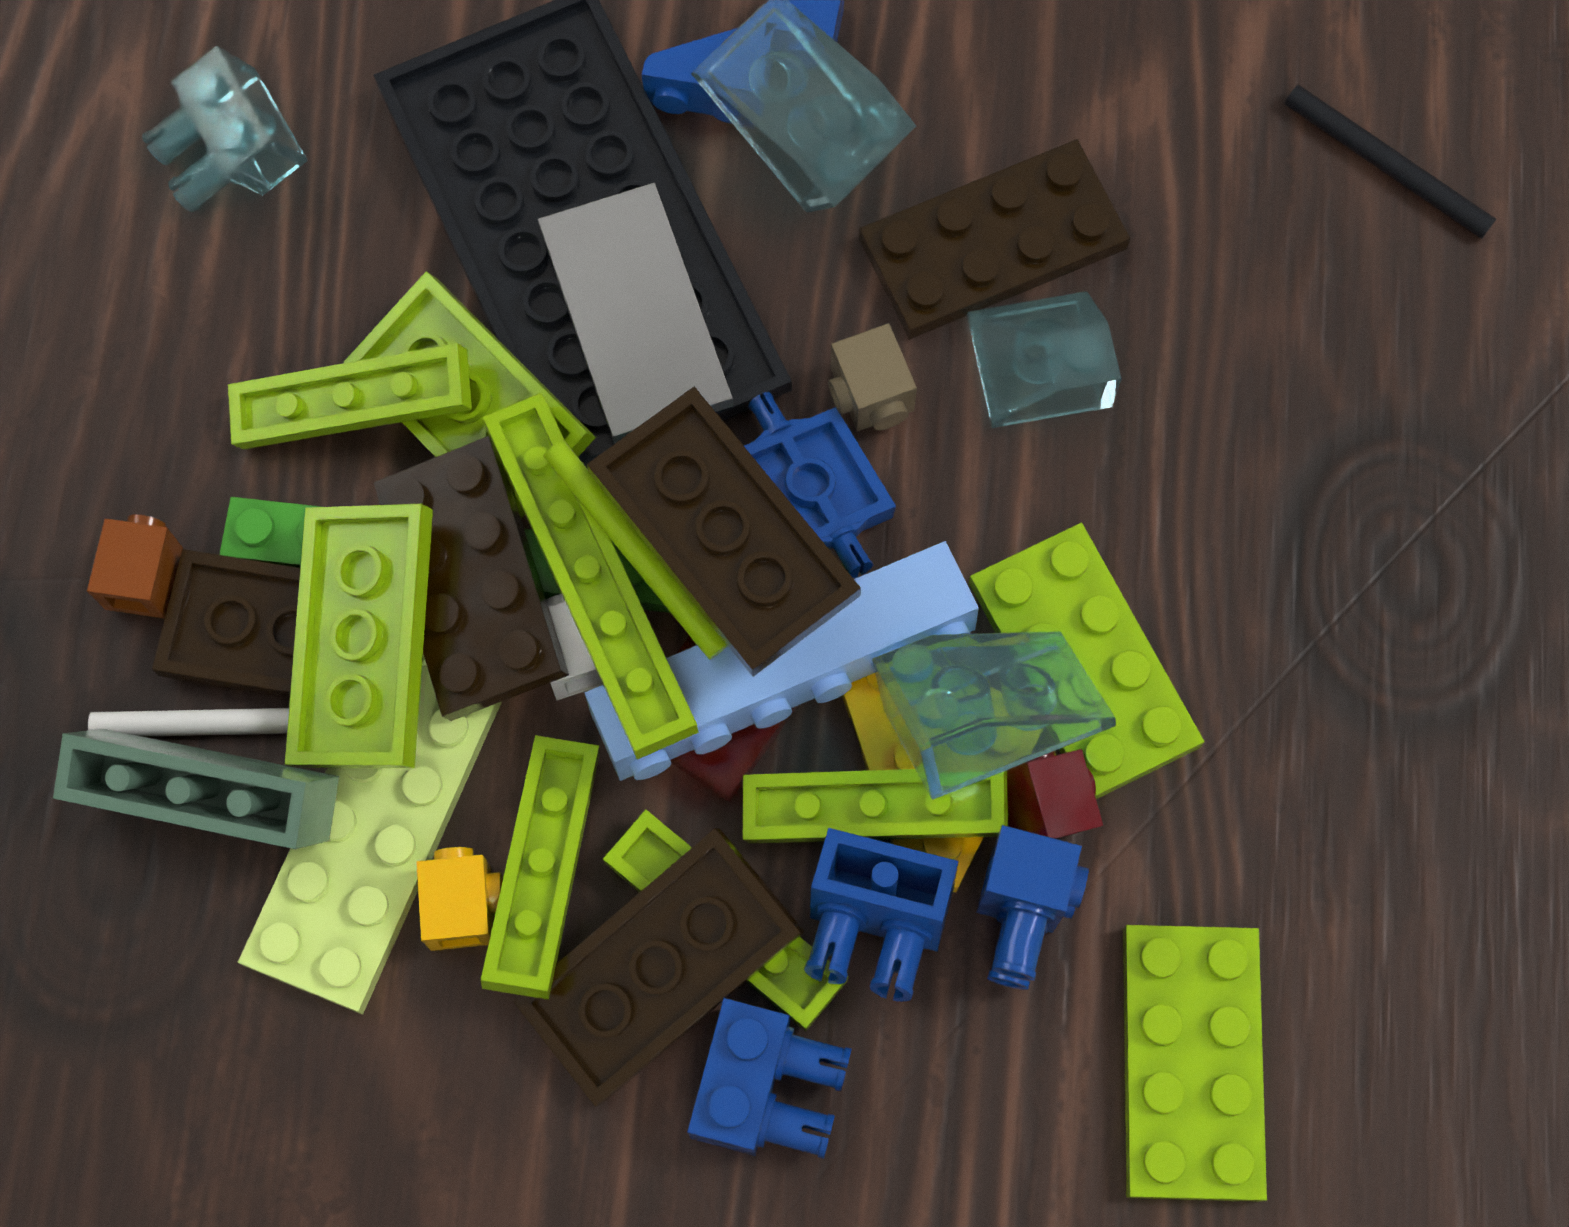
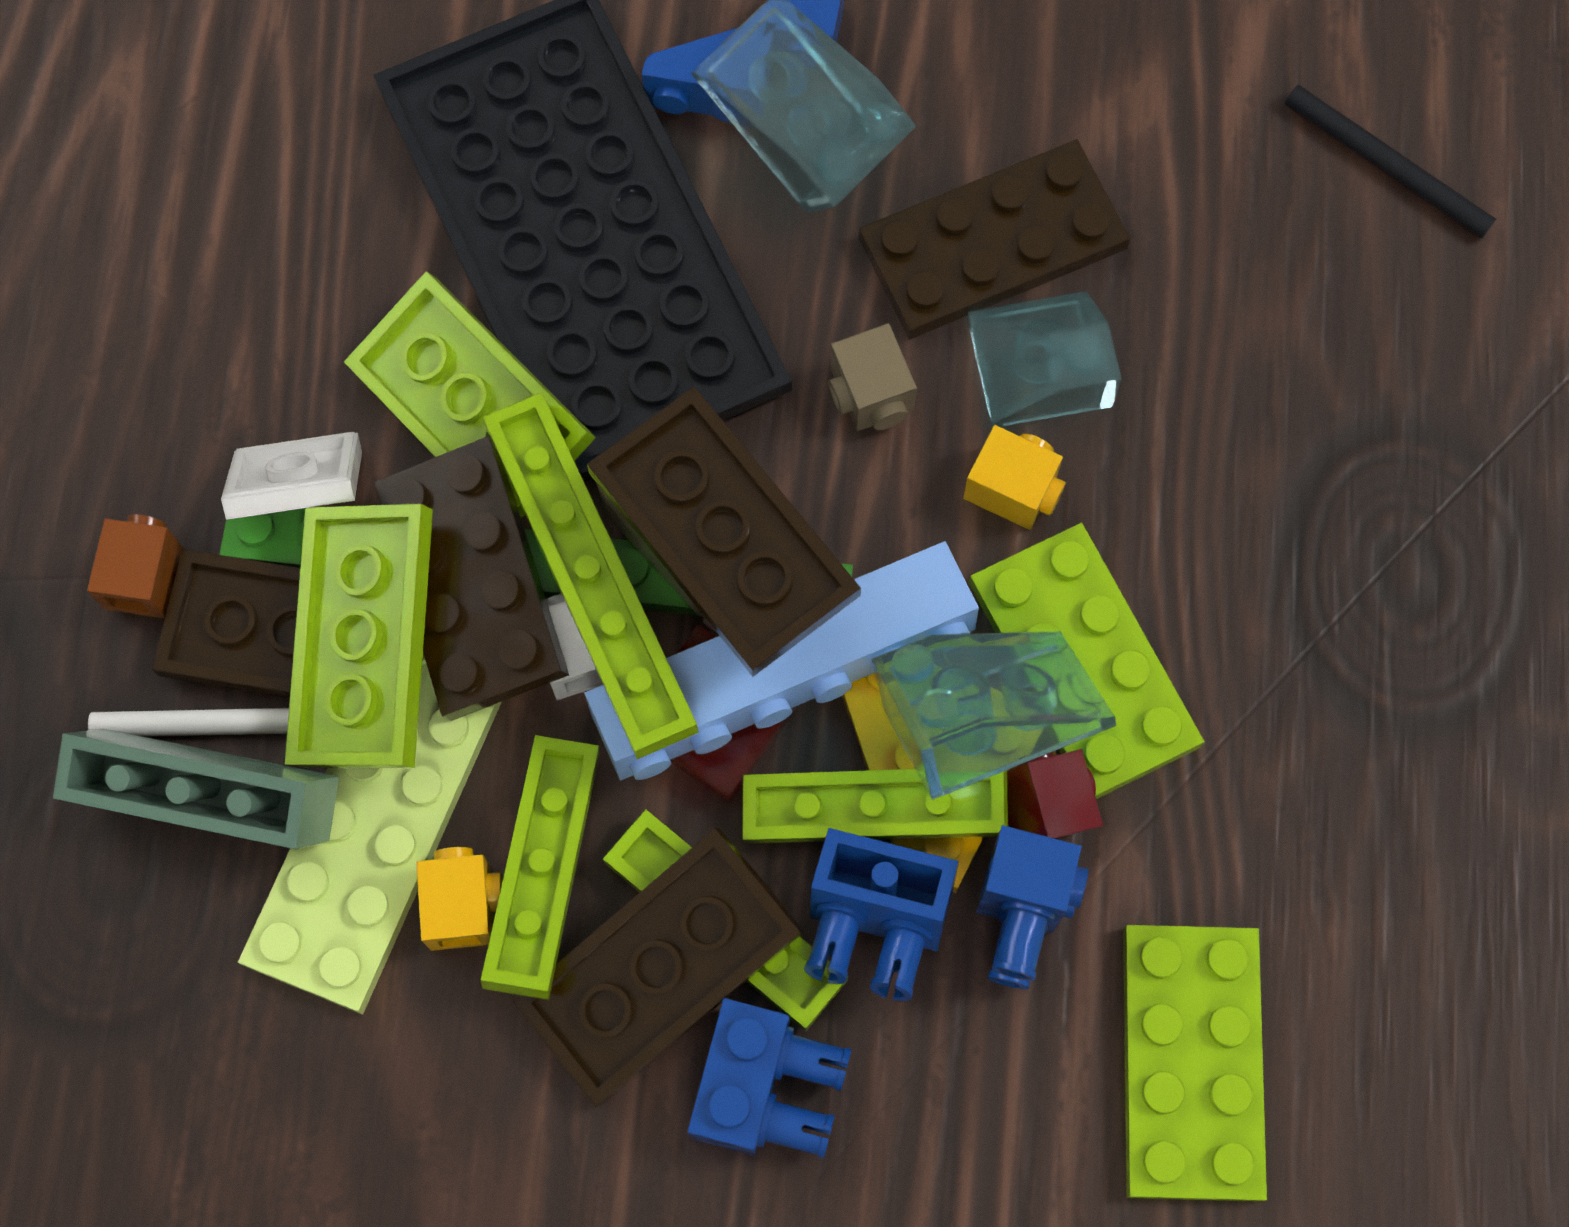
(238, 122): clear light blue brick -> none
(292, 475): none -> white plate
(350, 396): lime plate -> none
(631, 545): lime bar -> none
(633, 307): light grey tile -> none
(823, 477): blue plate -> none
(1015, 477): none -> yellow brick

